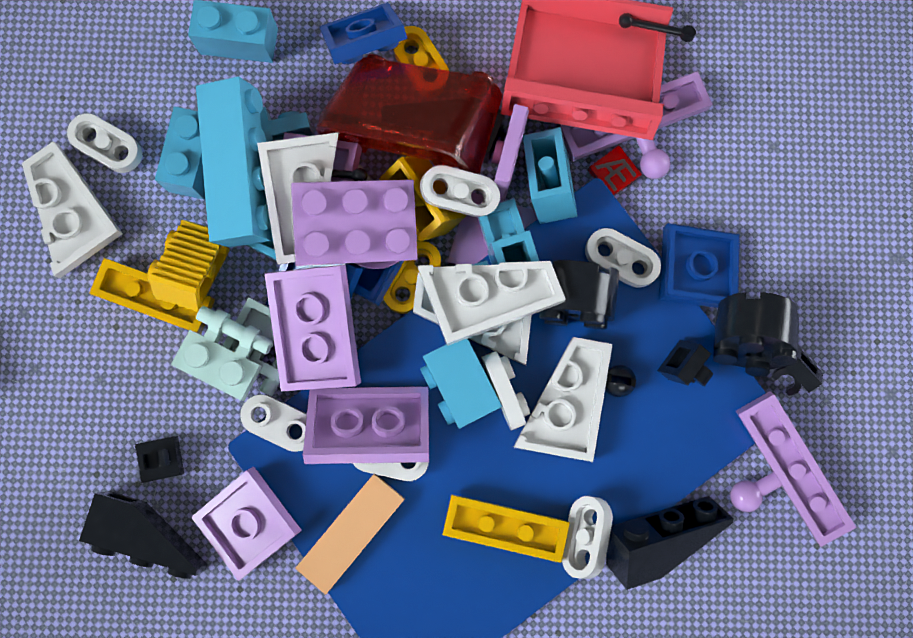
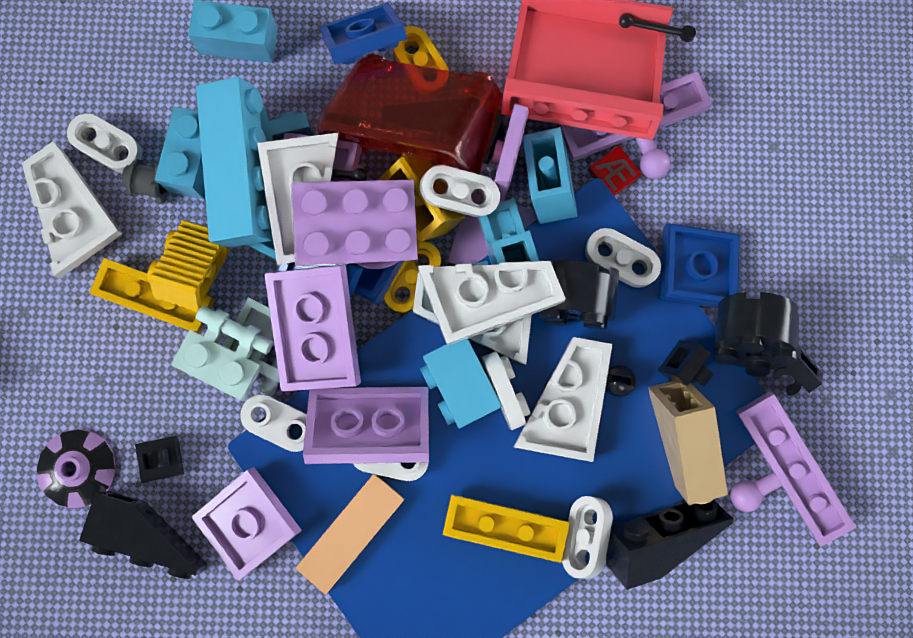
(93, 462): none -> dish
(140, 179): none -> dark grey brick
(690, 441): none -> tan slope

